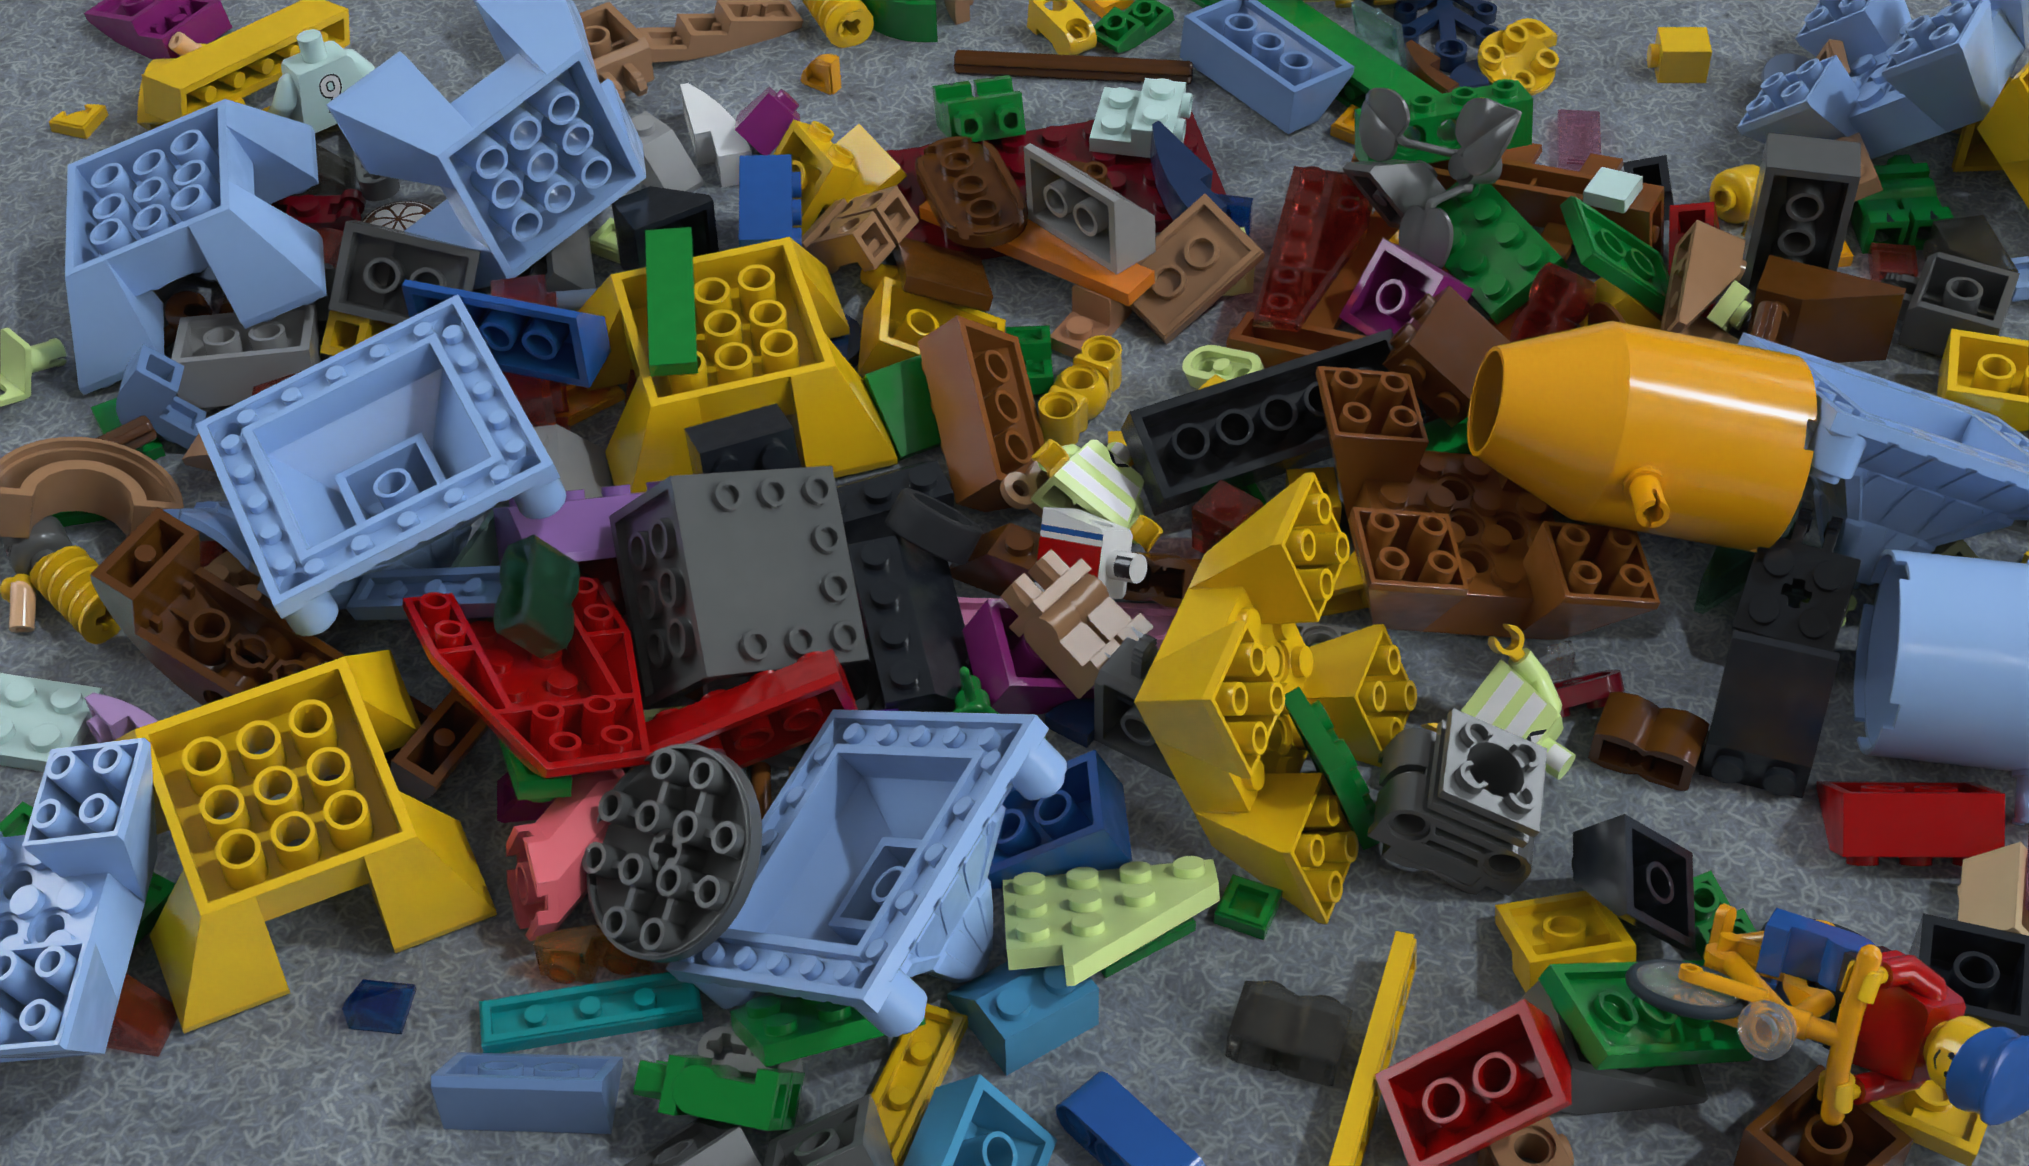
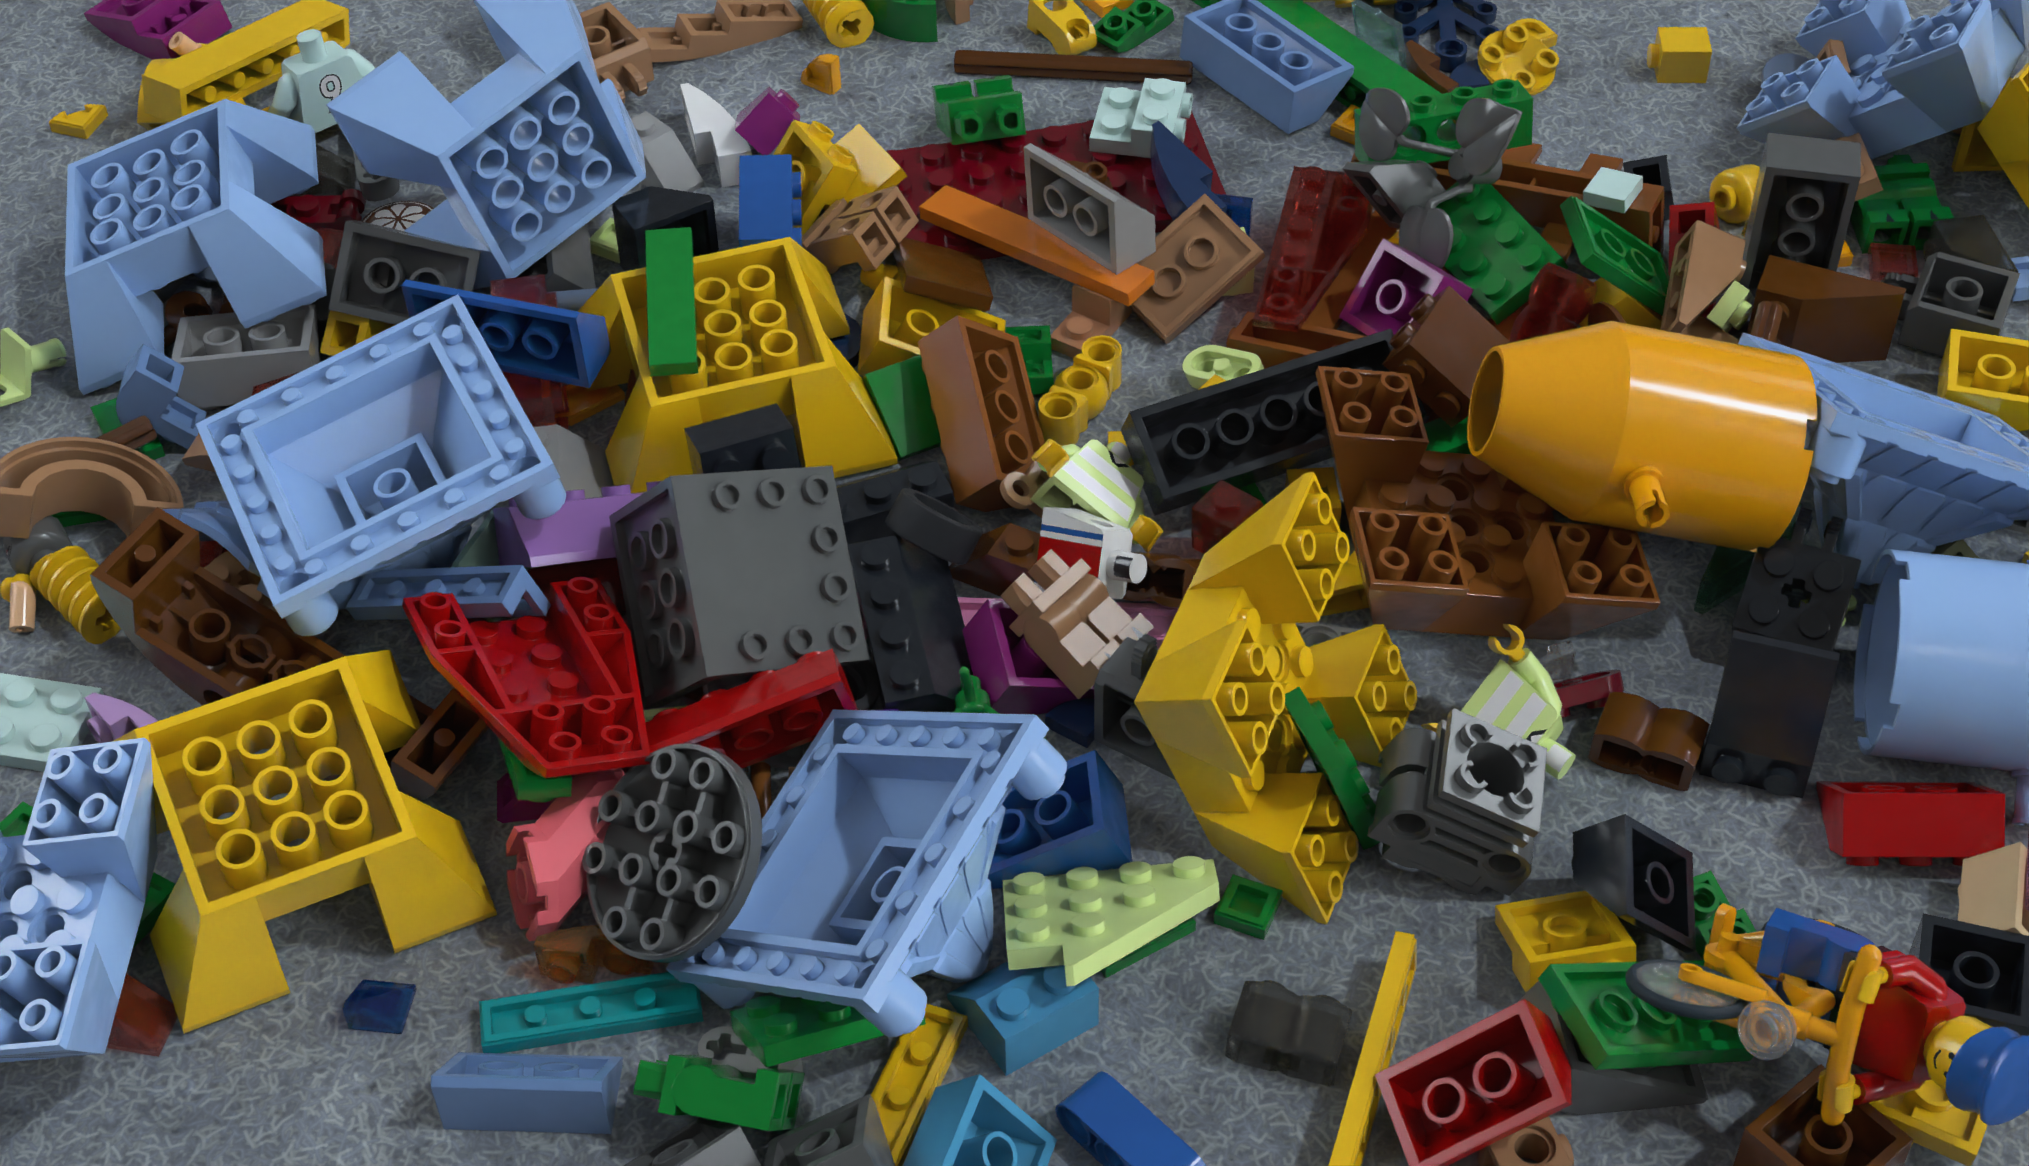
(536, 596): clear green brick -> none
(971, 192): reddish brown tile -> none
(1577, 137): clear pink tile -> none

